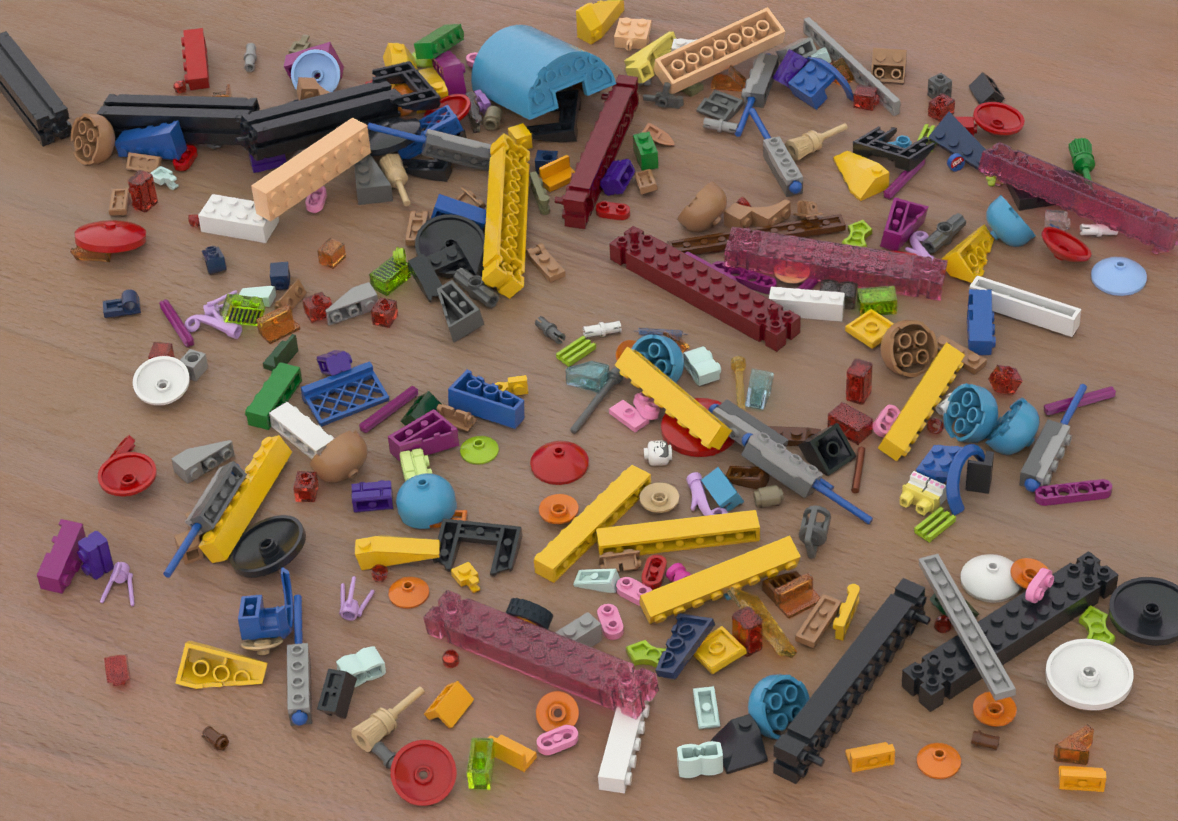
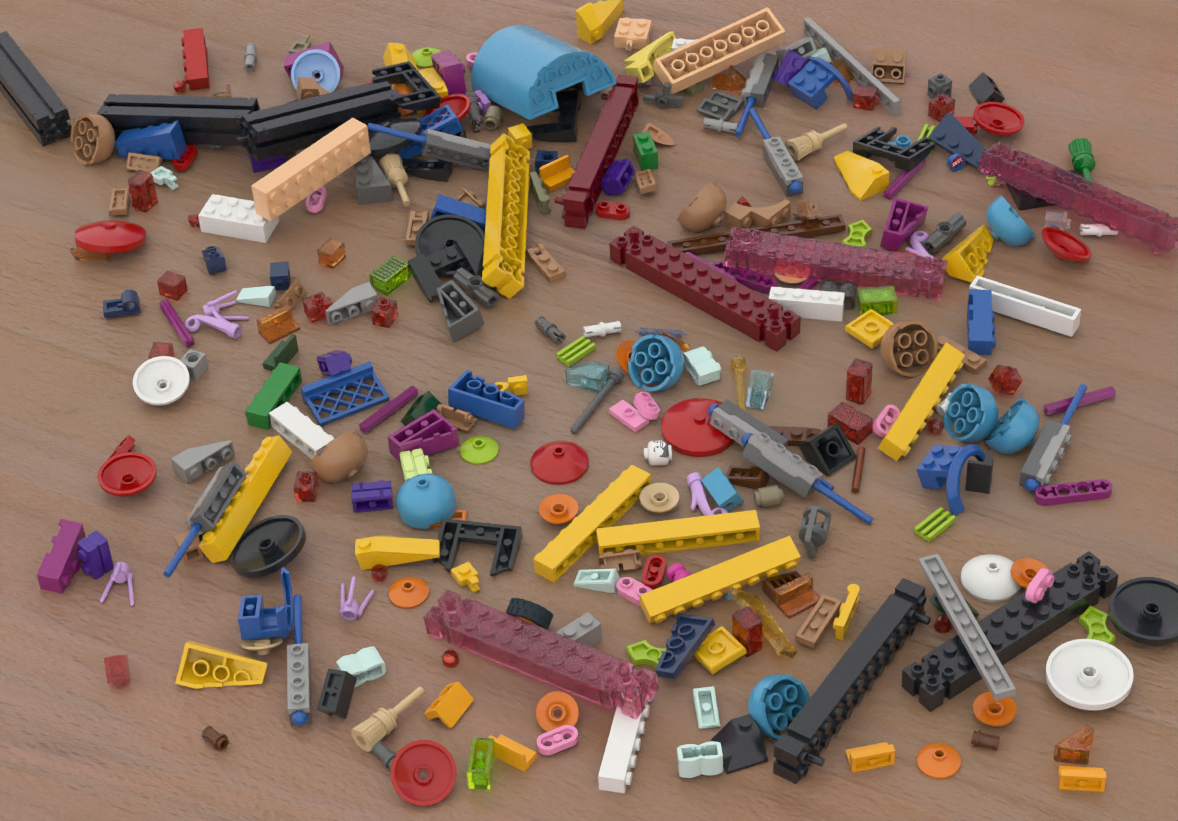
(172, 285): none -> clear red brick
(242, 309): clear neon green brick -> none
(399, 255): lime plate -> none
(439, 41): green brick -> none
(610, 621): bright pink plate -> none
(673, 399): yellow brick -> none
(923, 493): light yellow hips -> none
(1118, 276): light blue dish -> none

